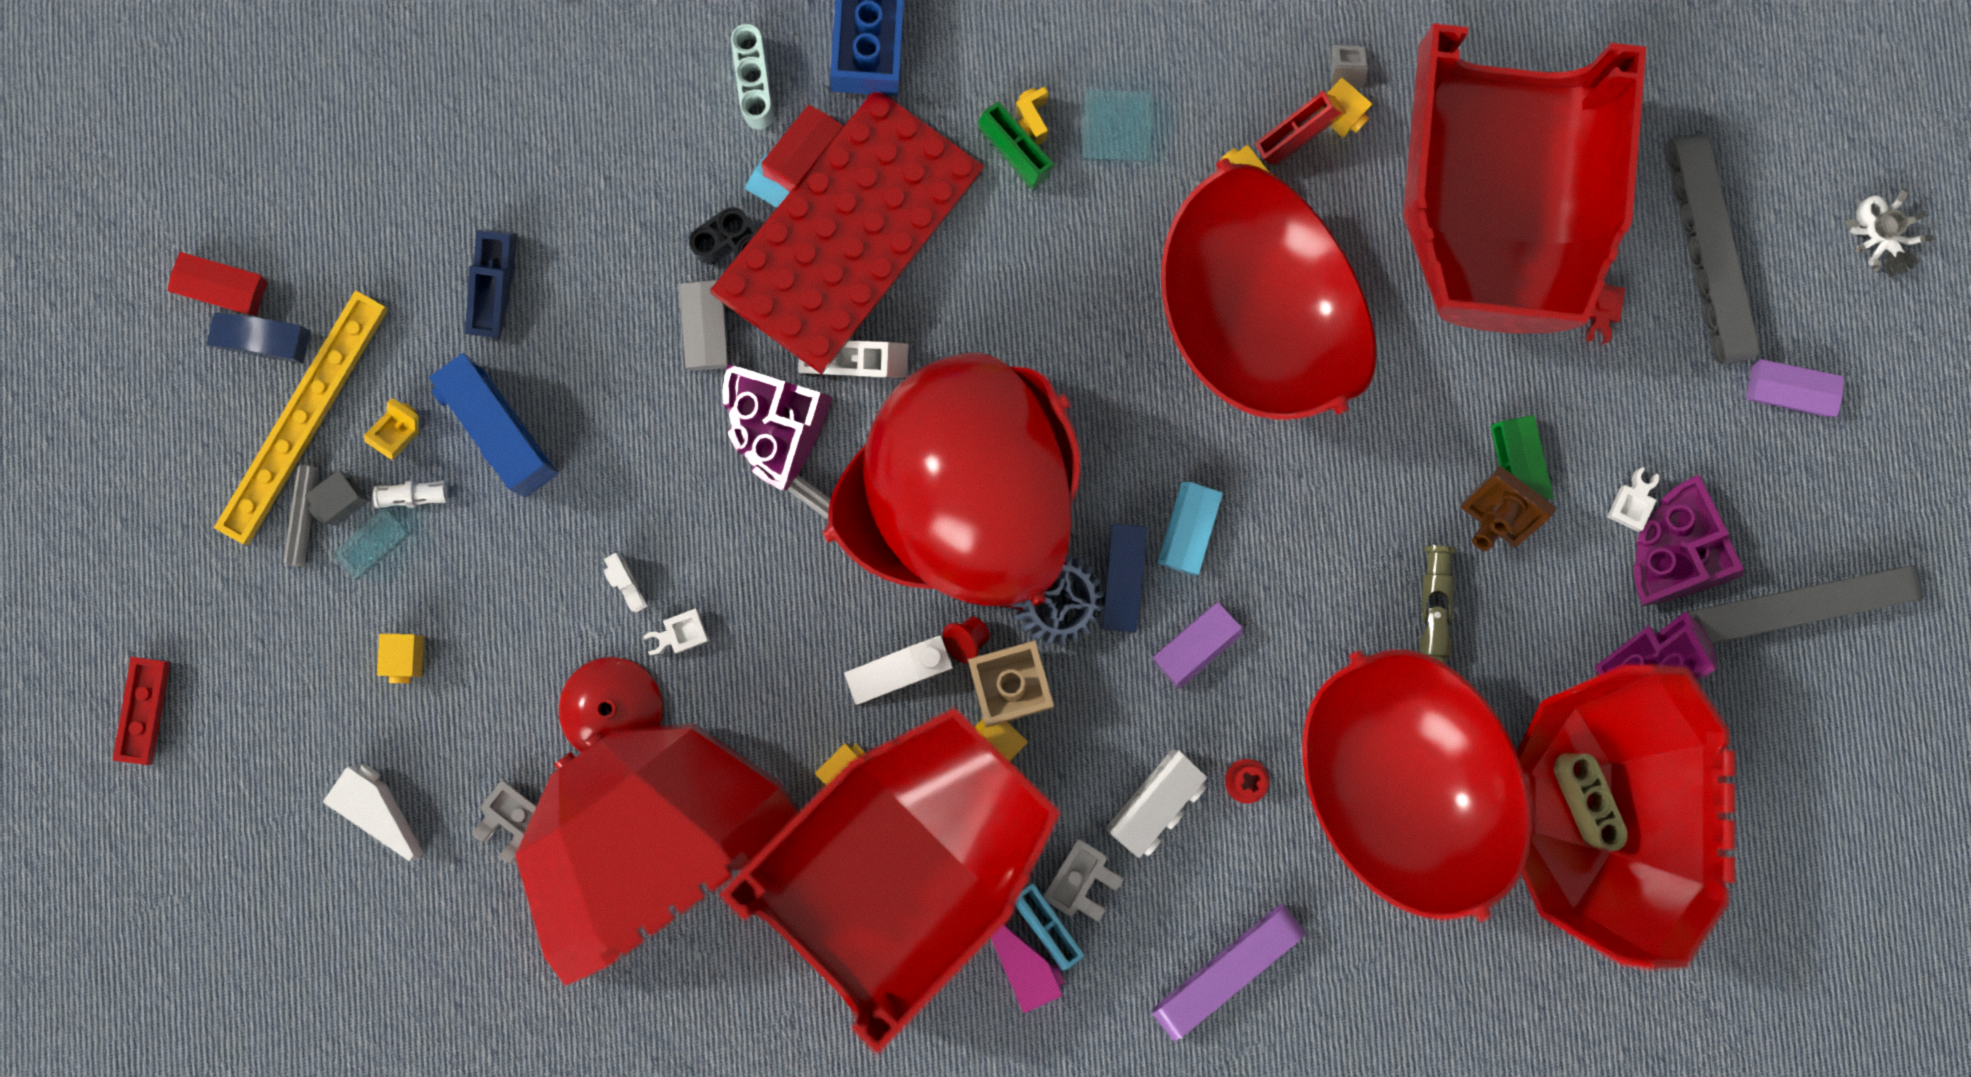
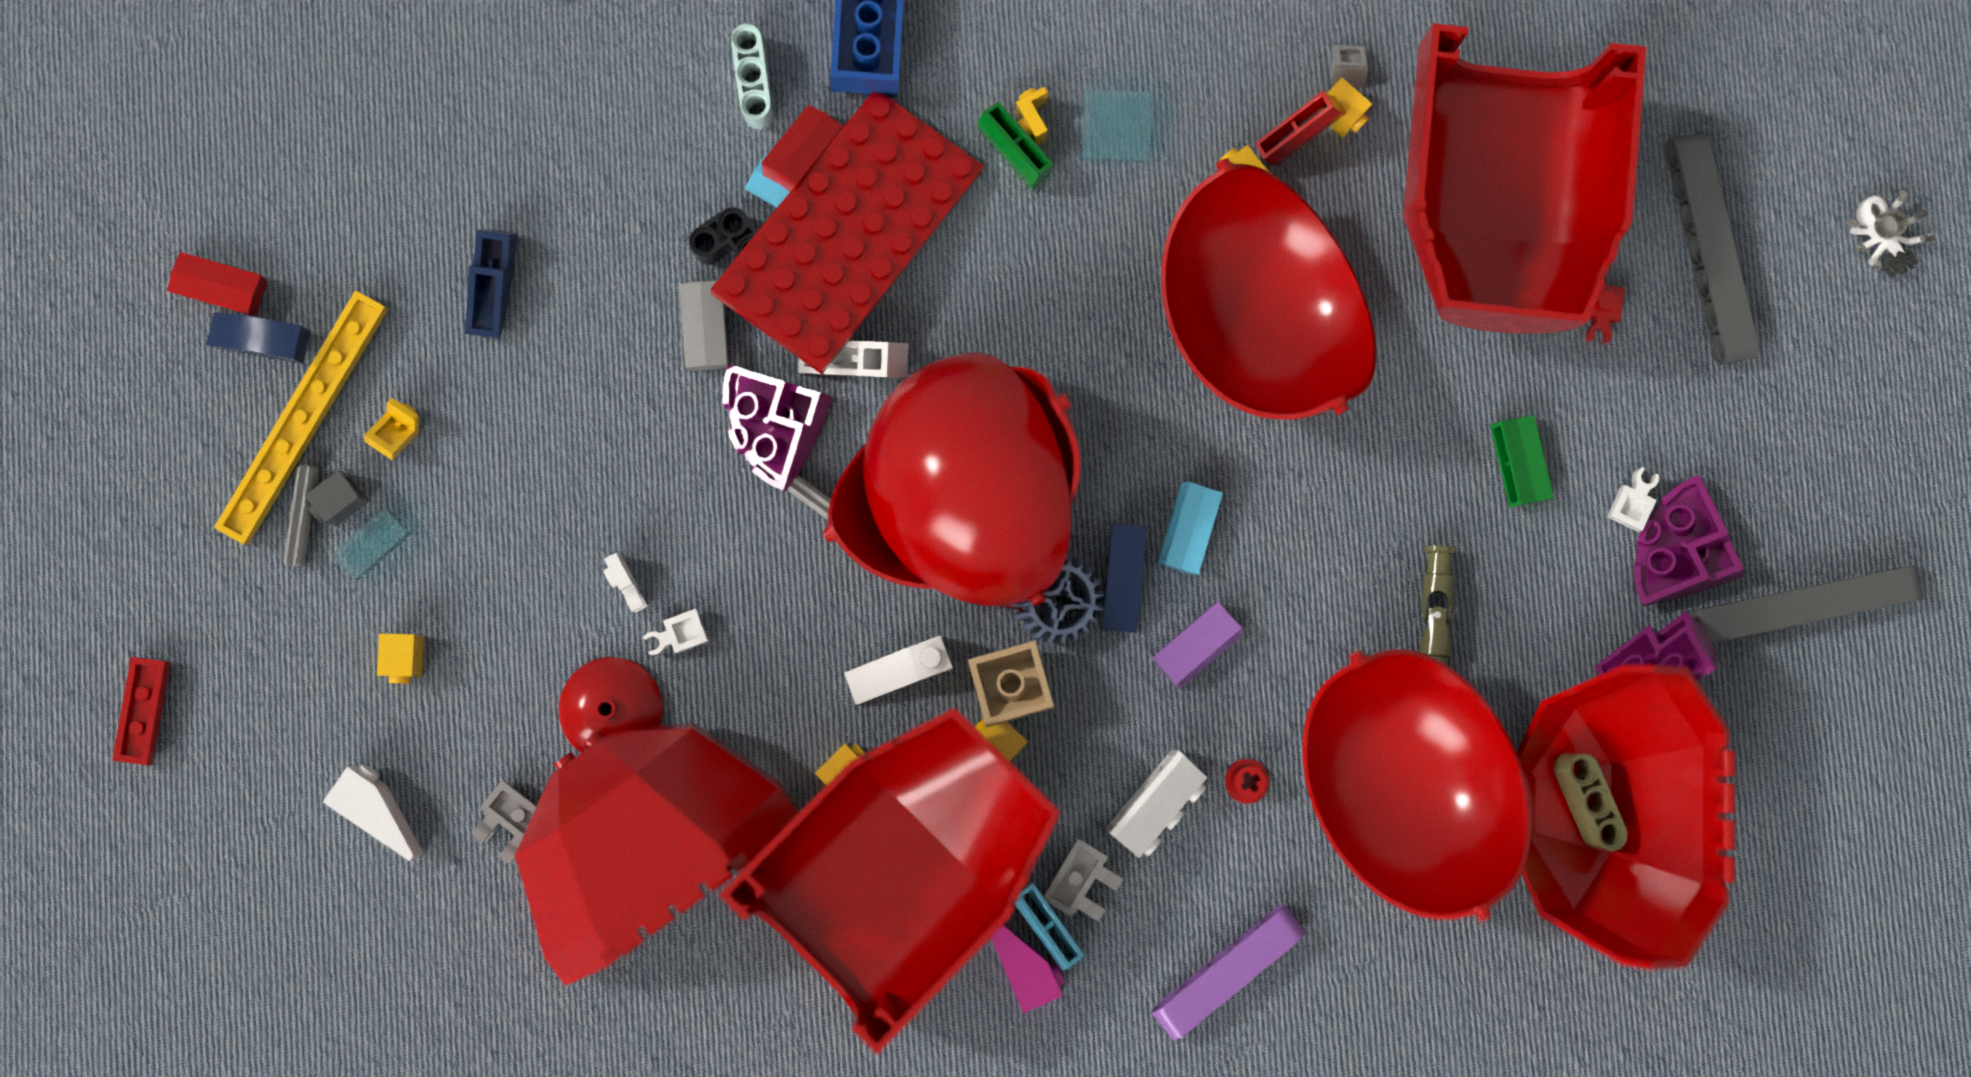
(410, 494): white pin -> none
(492, 425): blue brick -> none
(965, 638): red piece -> none
(1505, 510): reddish brown plate -> none
(1795, 388): medium lavender piece -> none

